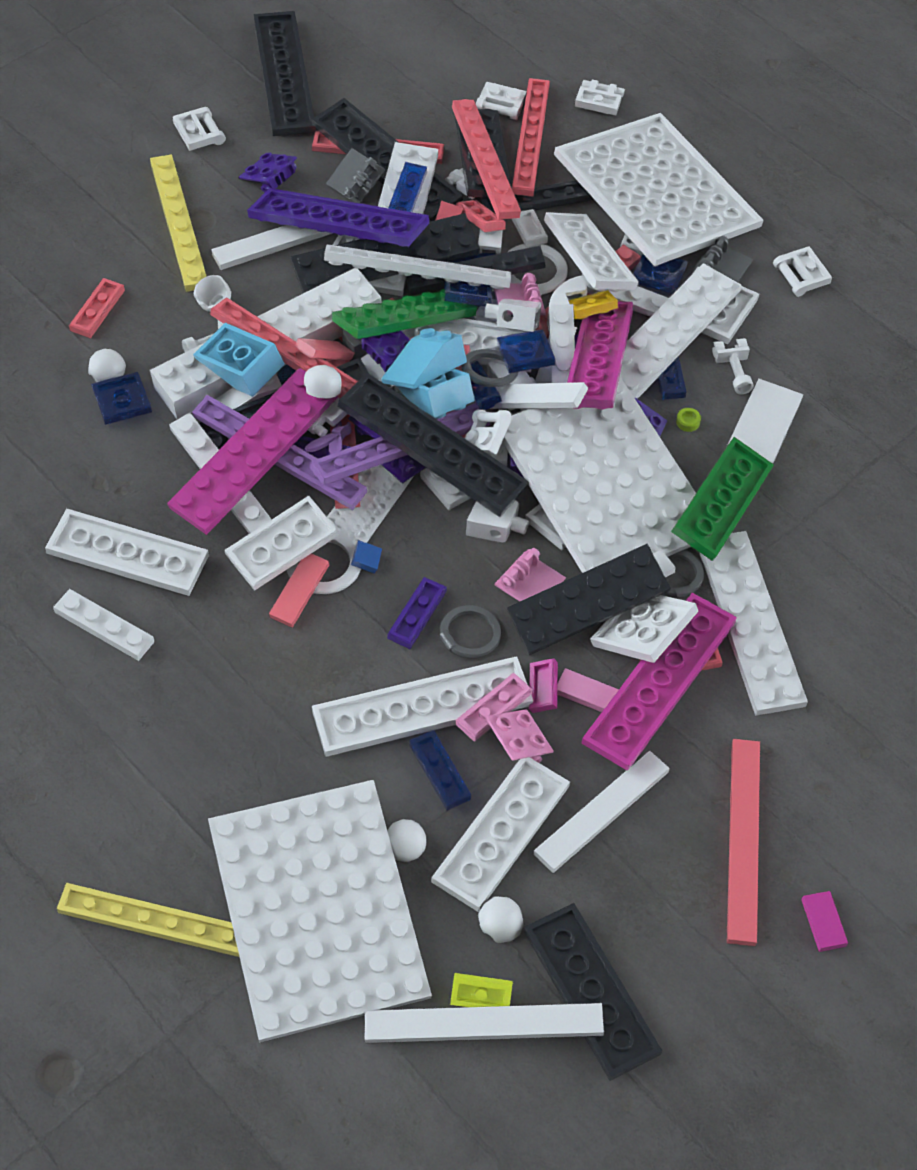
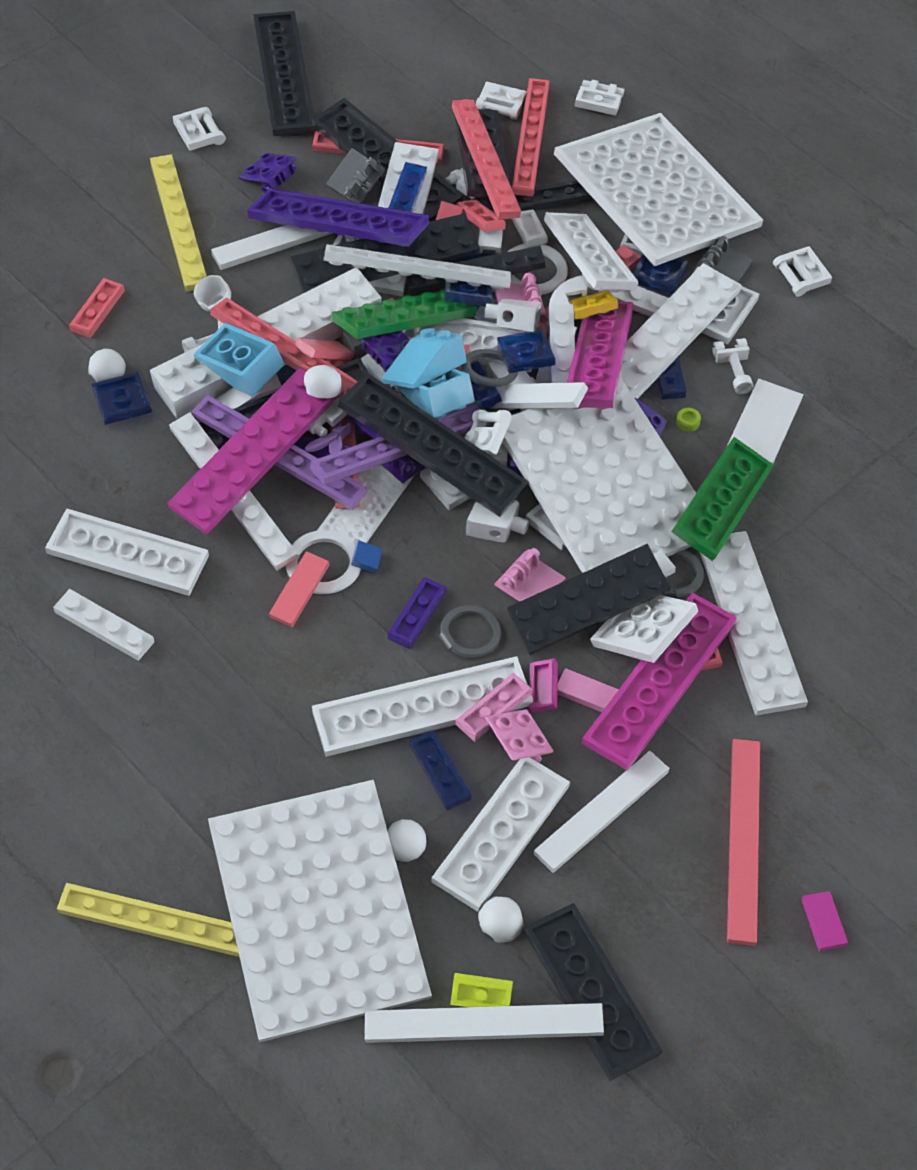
(281, 542): white tile -> none

